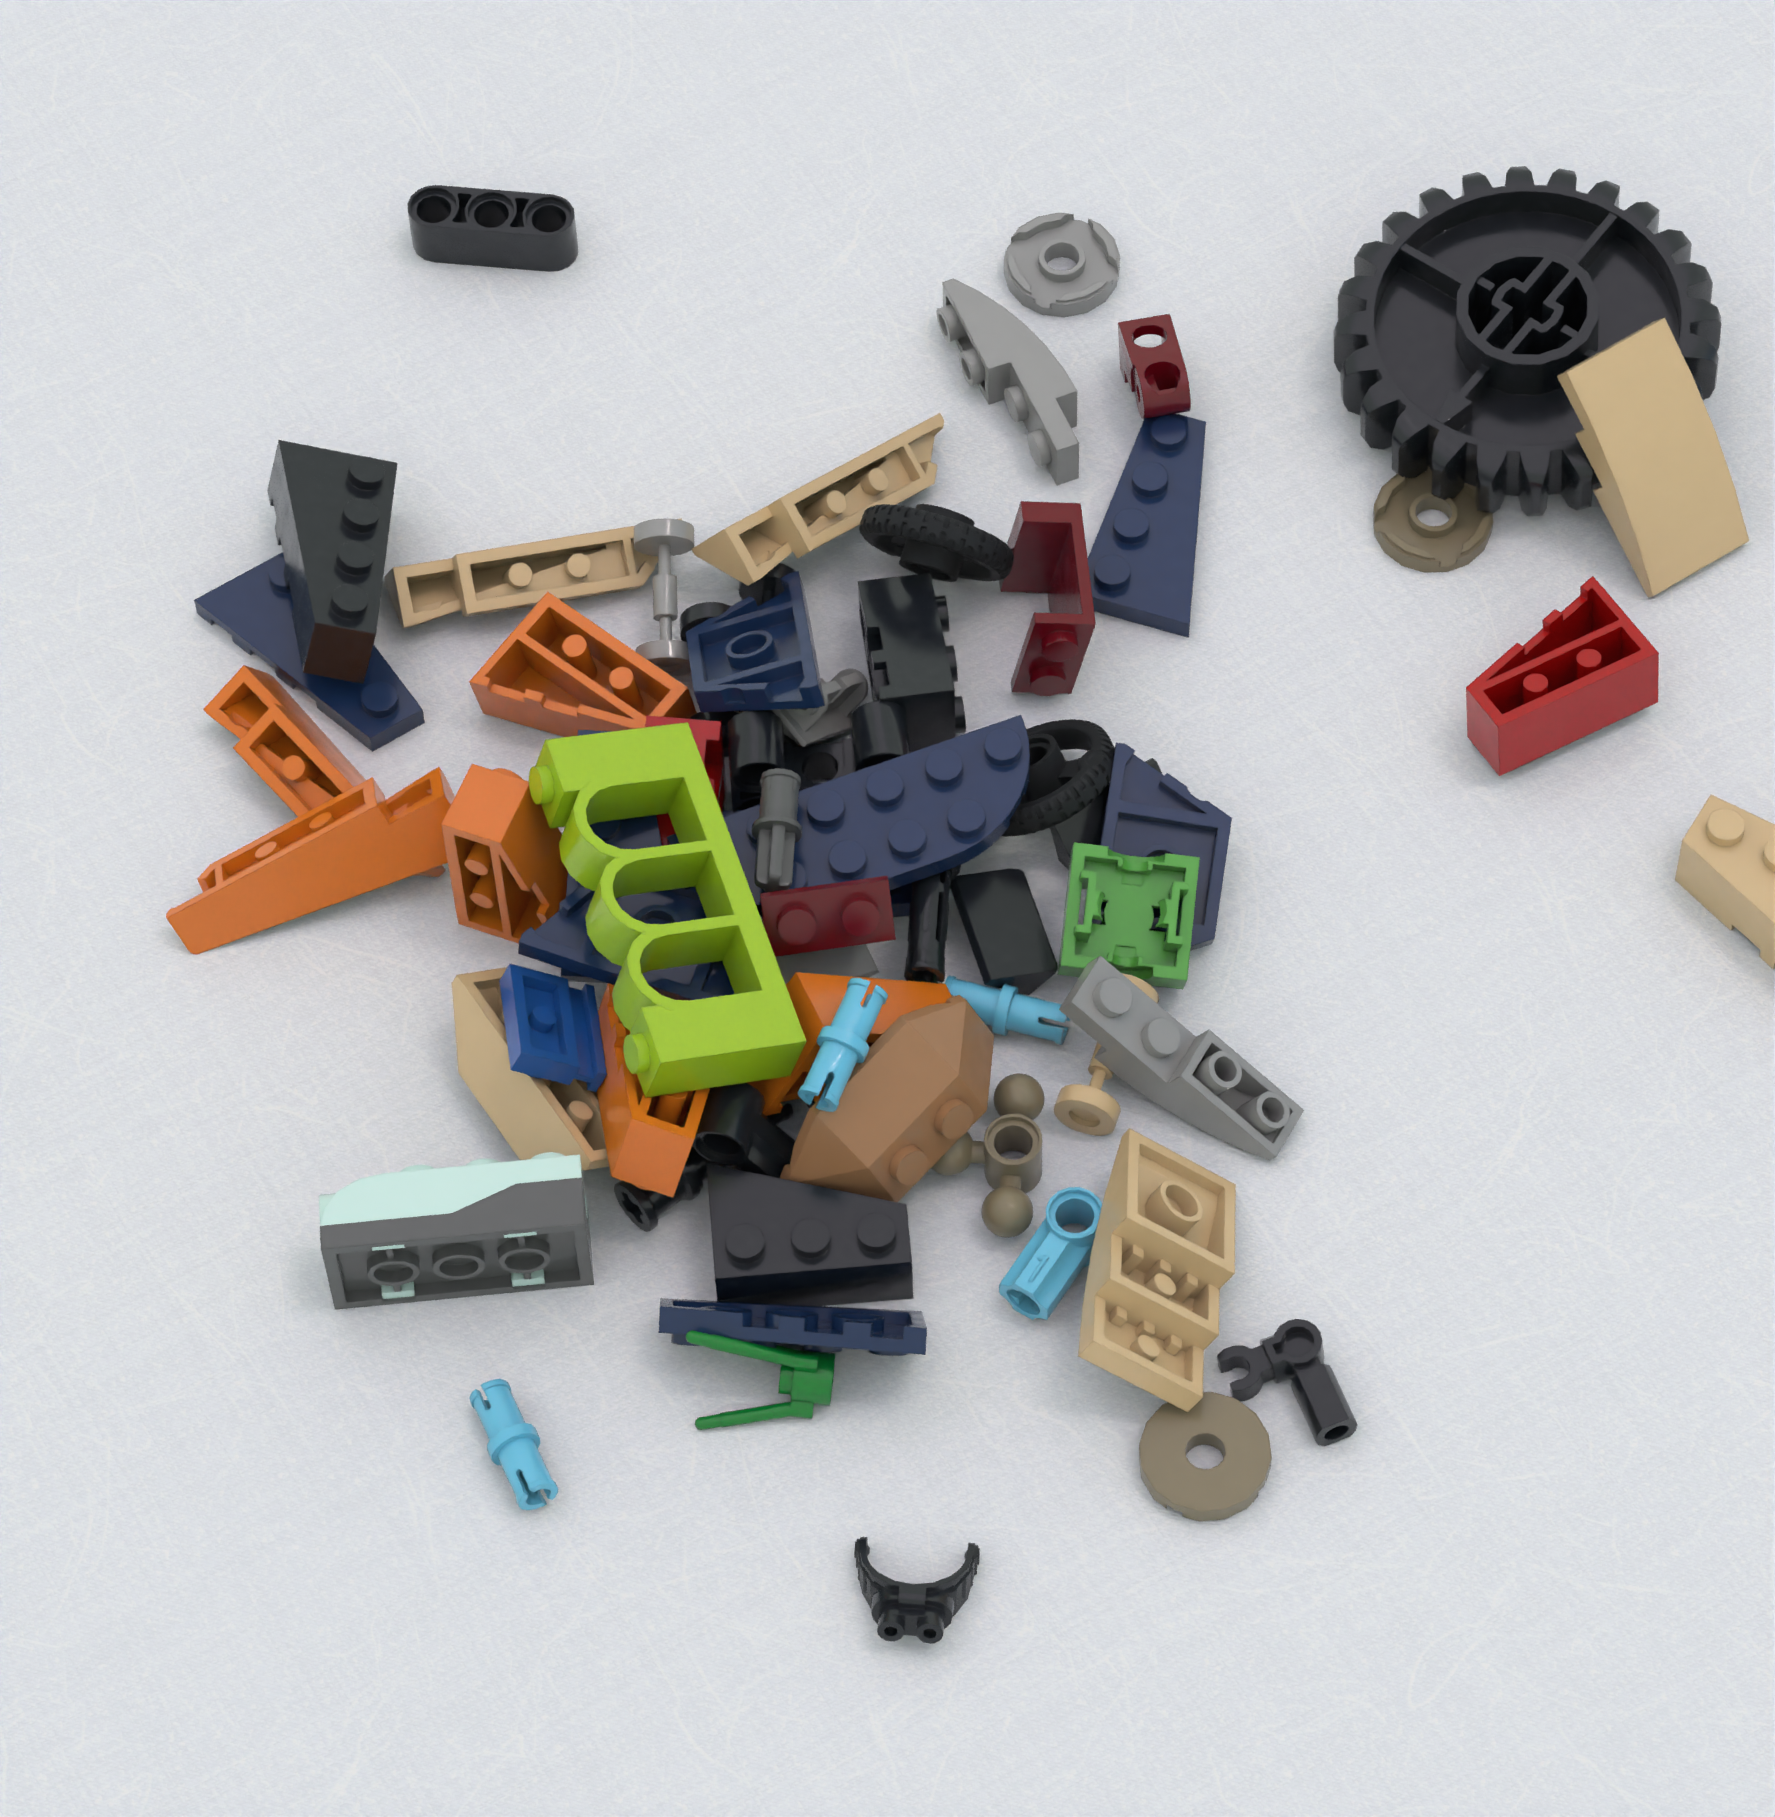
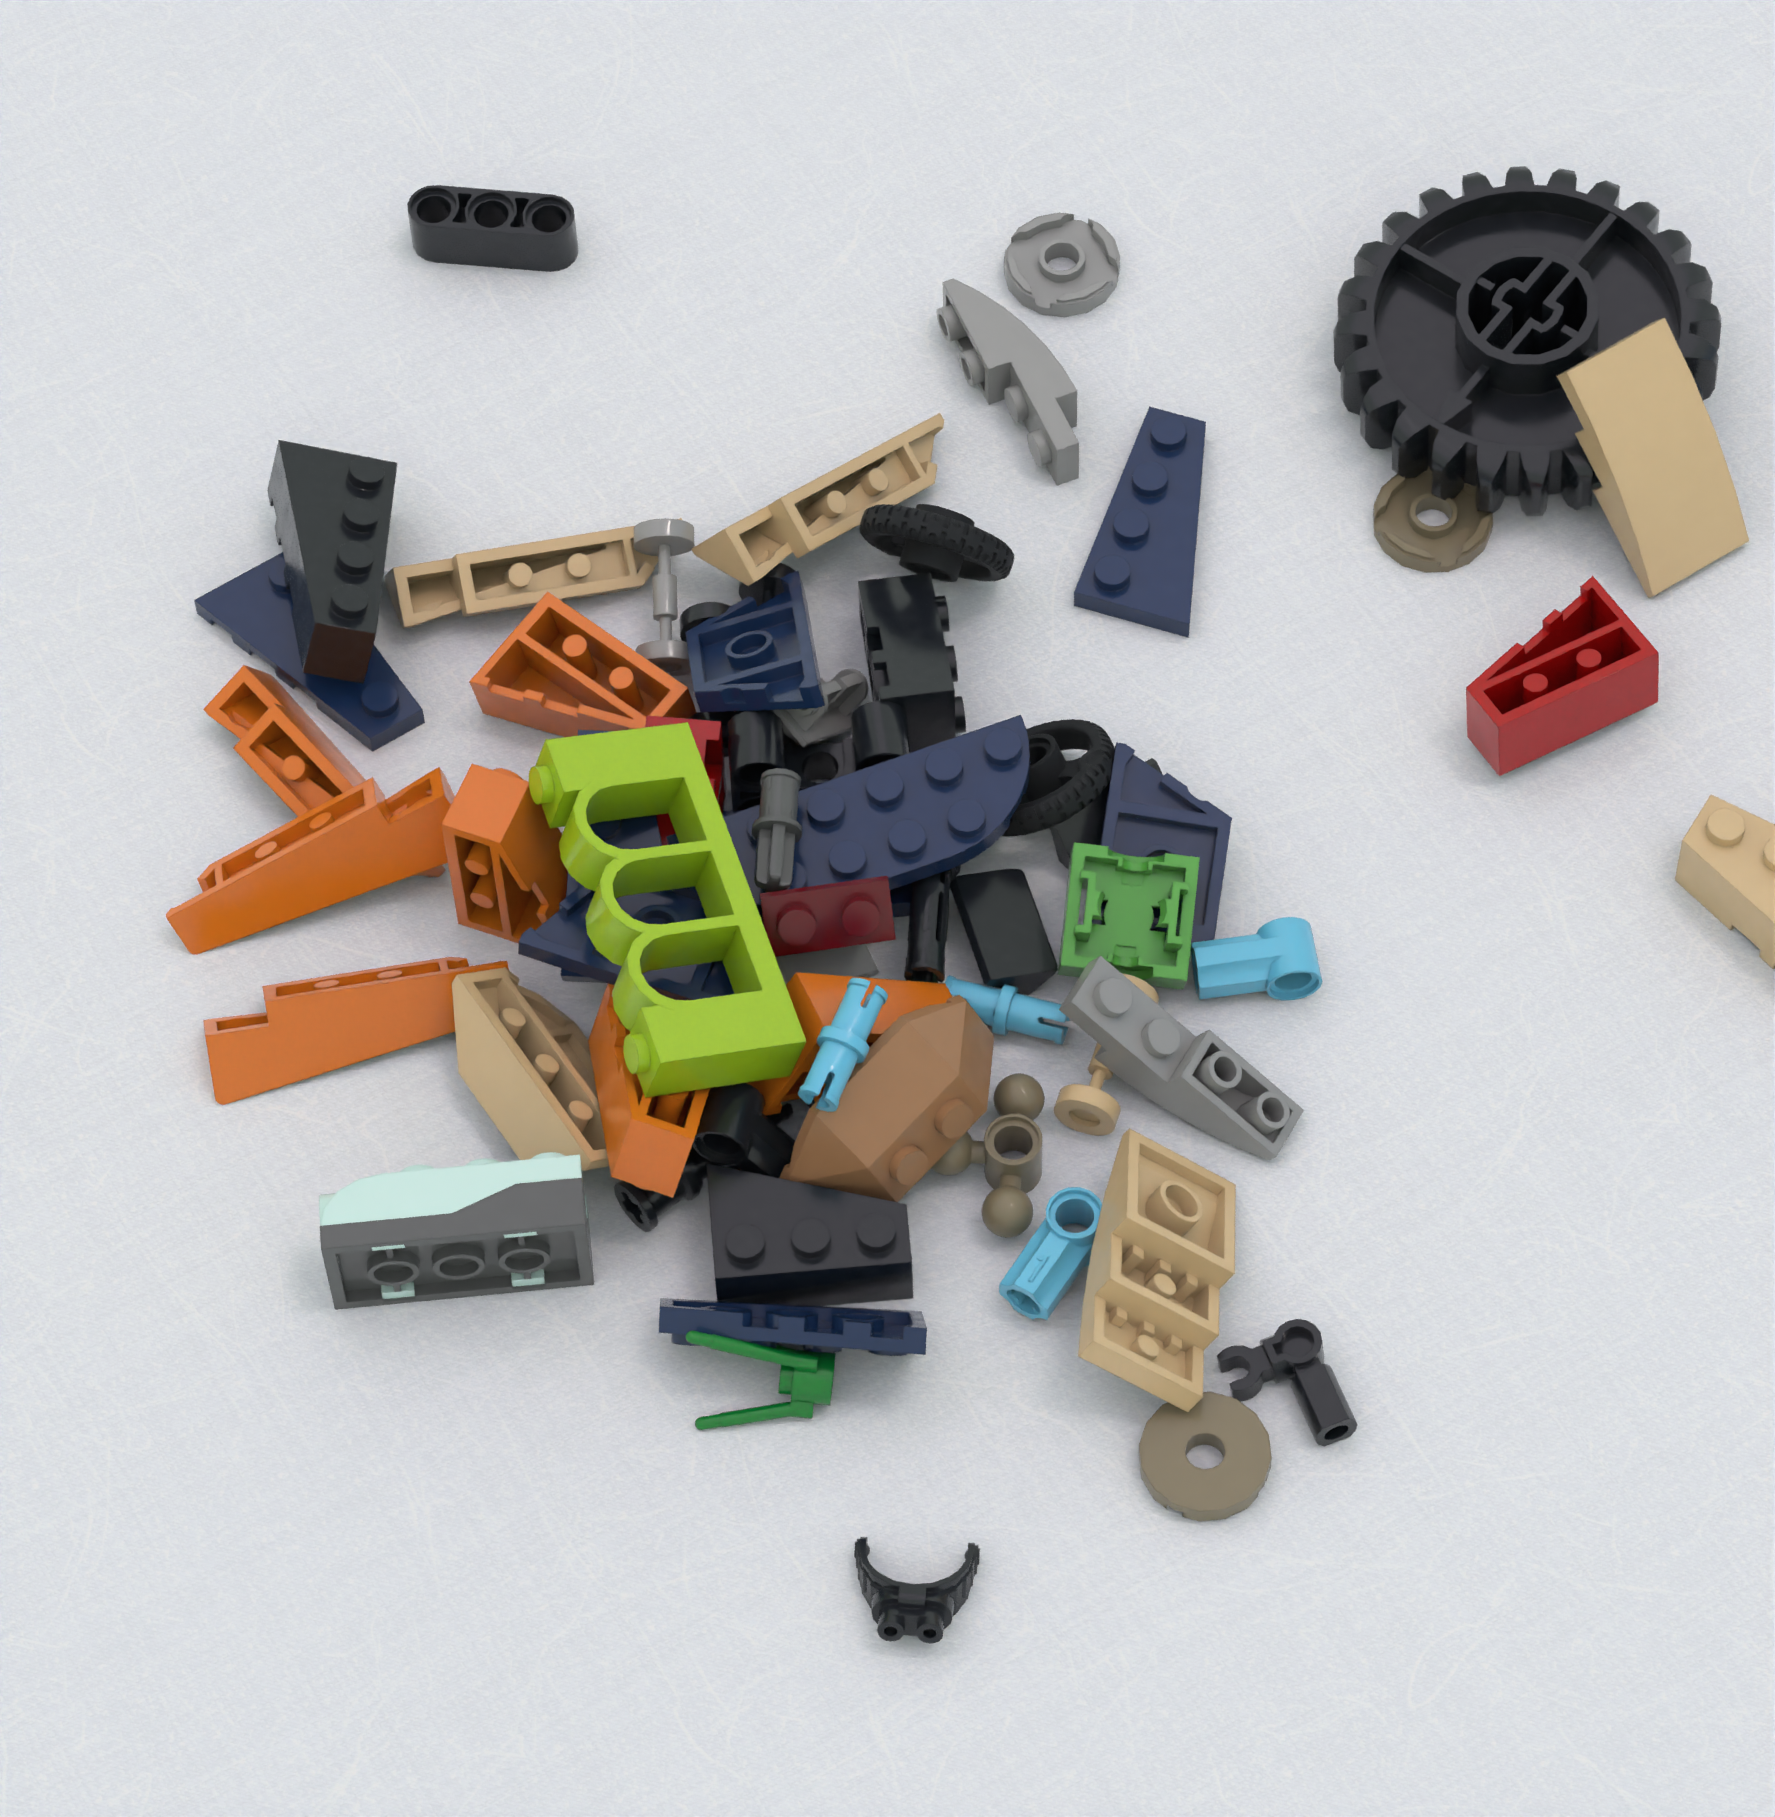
(332, 1024): none -> orange wedge
(513, 1444): medium azure pin -> none
(552, 1027): blue plate -> none
(1051, 560): dark red panel -> none
(1157, 372): dark red leg -> none
(1273, 960): none -> medium azure piece

